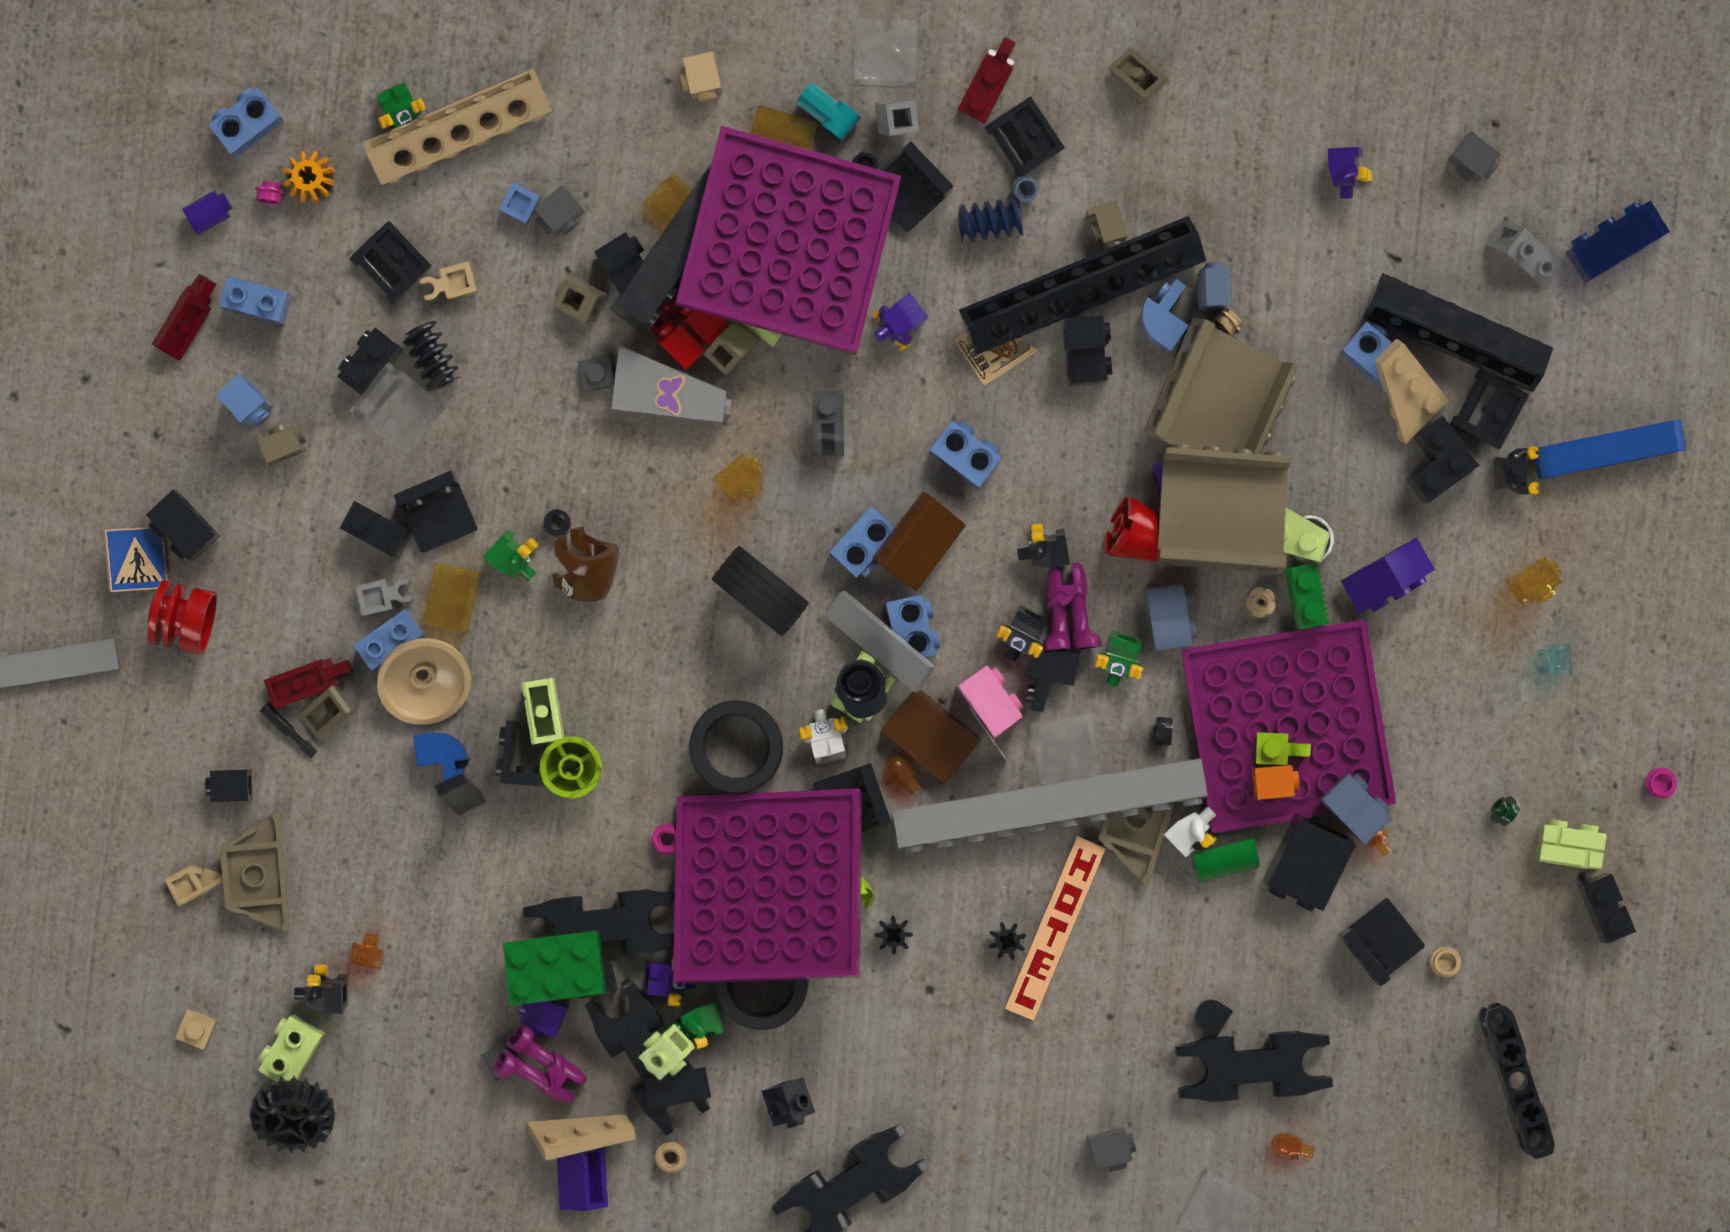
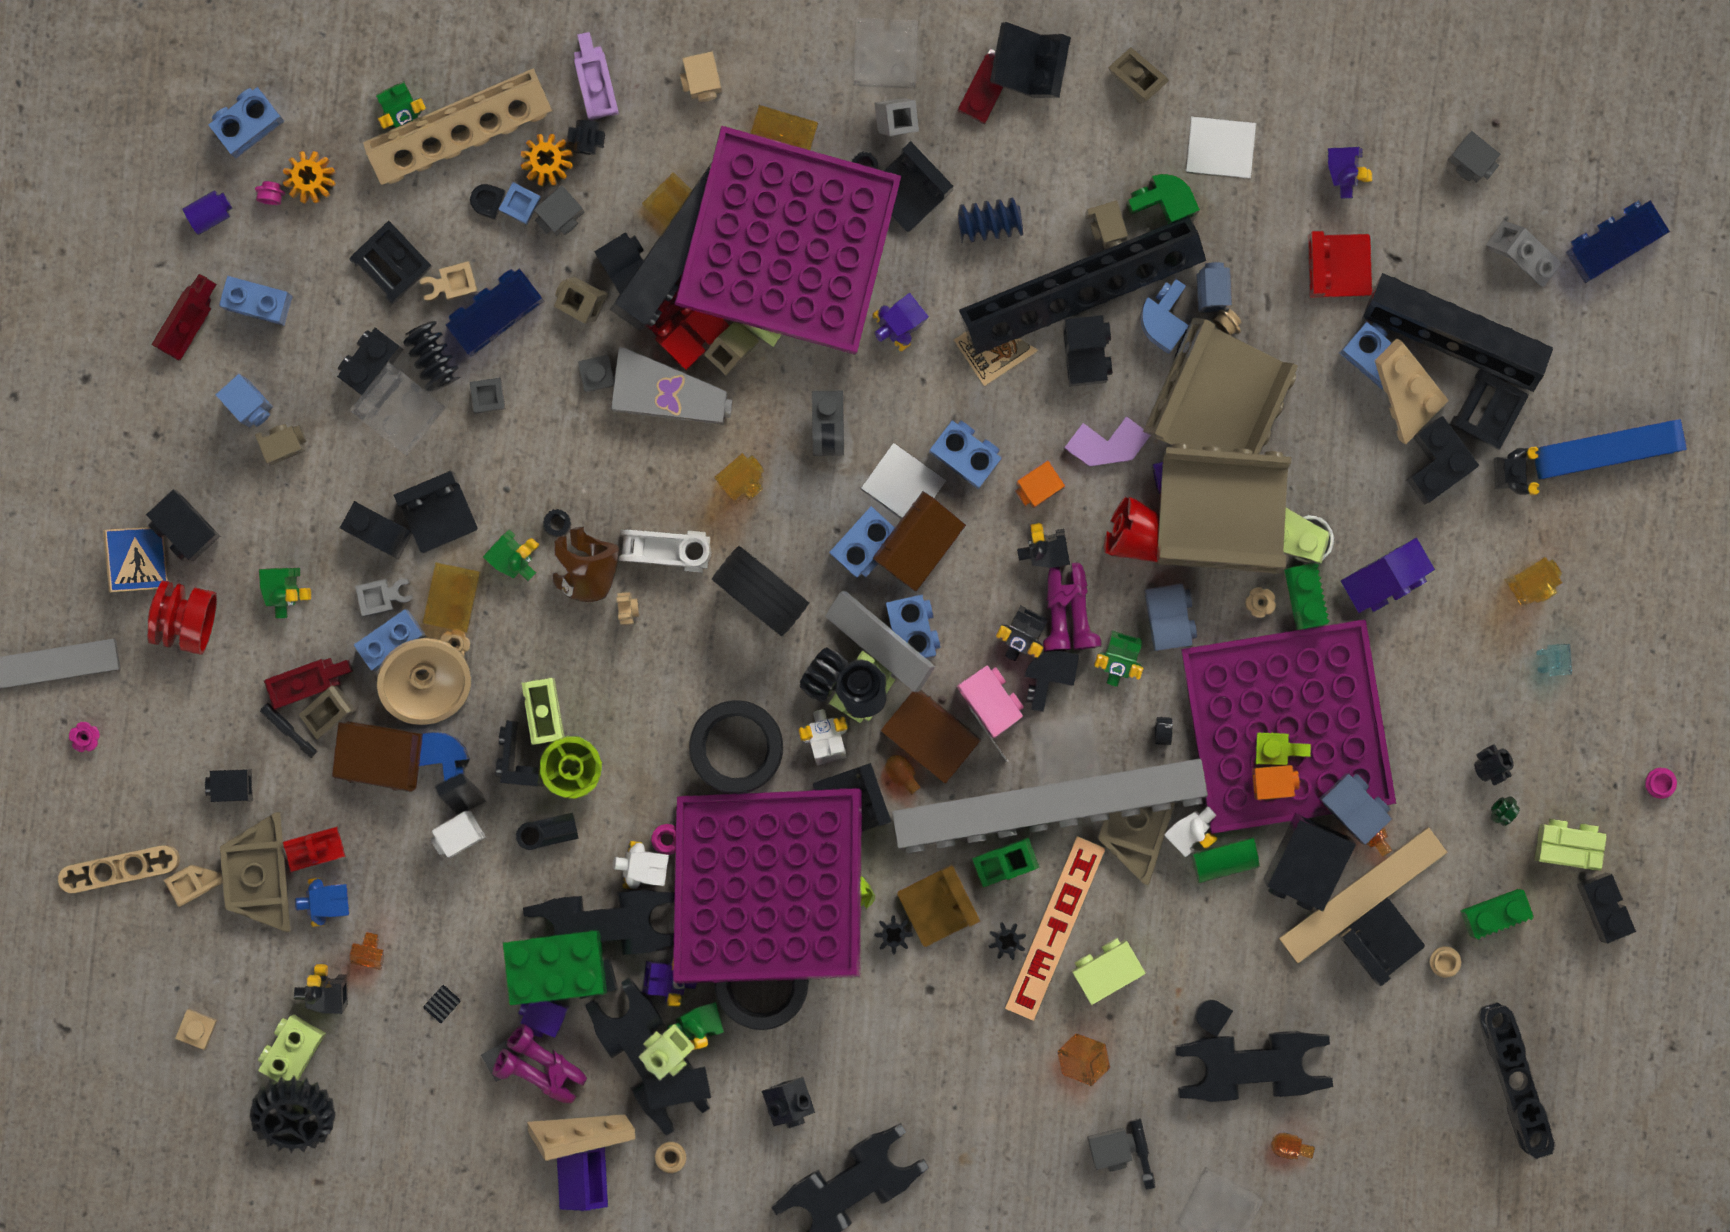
(92, 737): none -> dark pink plate
(119, 870): none -> tan beam
(280, 589): none -> green piece
(314, 849): none -> red hips
(323, 901): none -> blue piece
(377, 756): none -> reddish brown piece
(442, 1004): none -> sticker
(457, 834): none -> white piece
(458, 636): none -> tan plate
(487, 200): none -> black tile
(487, 395): none -> dark grey plate
(494, 311): none -> clear blue brick
(546, 171): none -> light orange gear
(550, 830): none -> black piece
(586, 137): none -> black gear
(594, 79): none -> lavender hinge
(627, 608): none -> tan plate
(641, 866): none -> white piece
(665, 549): none -> white piece
(822, 674): none -> black gear
(834, 116): teal piece -> none
(900, 480): none -> white sticker
(938, 906): none -> pearl gold bracket
(1006, 862): none -> green brick
(1028, 184): sand blue hinge -> none
(1030, 61): none -> black bracket
(1032, 130): black plate -> none
(1039, 485): none -> orange brick
(1083, 1059): none -> clear orange panel
(1096, 450): none -> lavender tile
(1107, 971): none -> yellowish green brick
(1142, 1152): none -> black piece
(1168, 191): none -> green brick
(1221, 147): none -> white sticker
(1339, 265): none -> red bracket
(1363, 895): none -> tan tile
(1494, 765): none -> black gear
(1497, 914): none -> green brick

